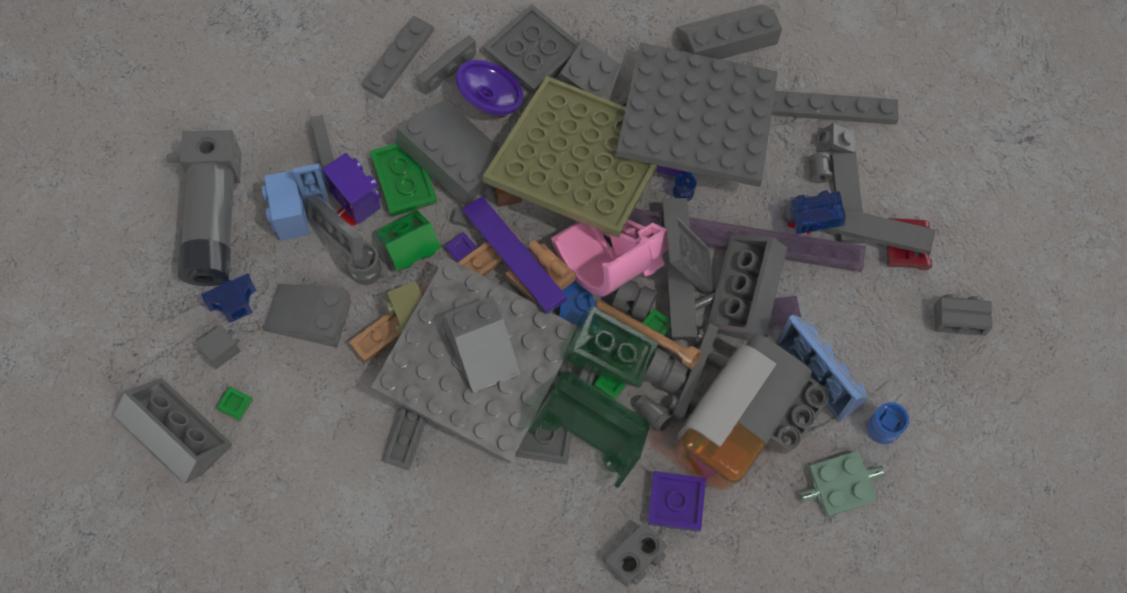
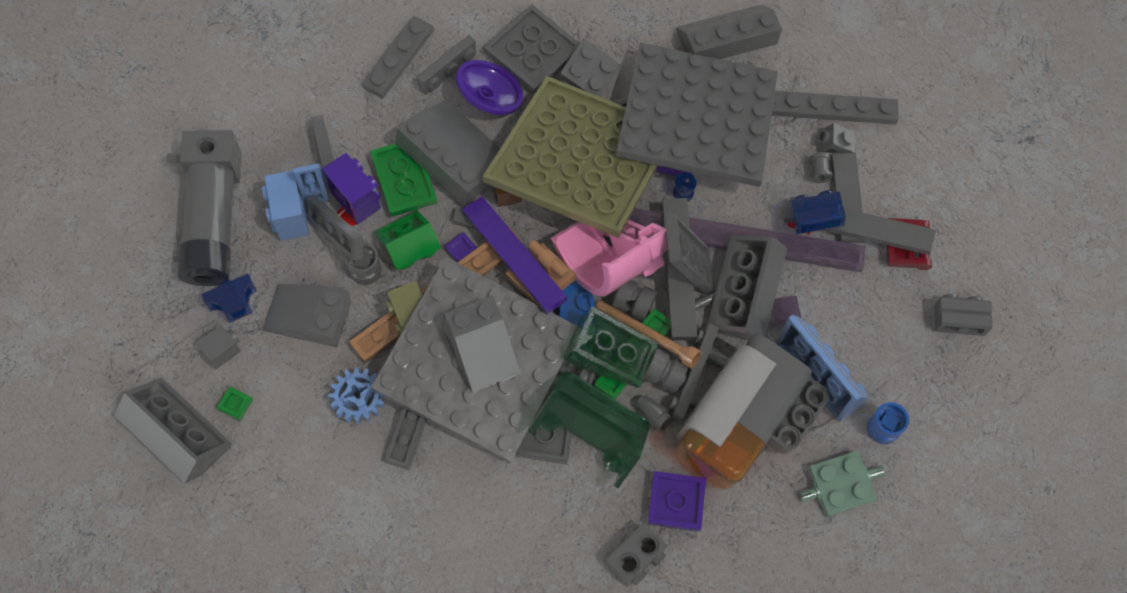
(347, 400): none -> medium blue gear

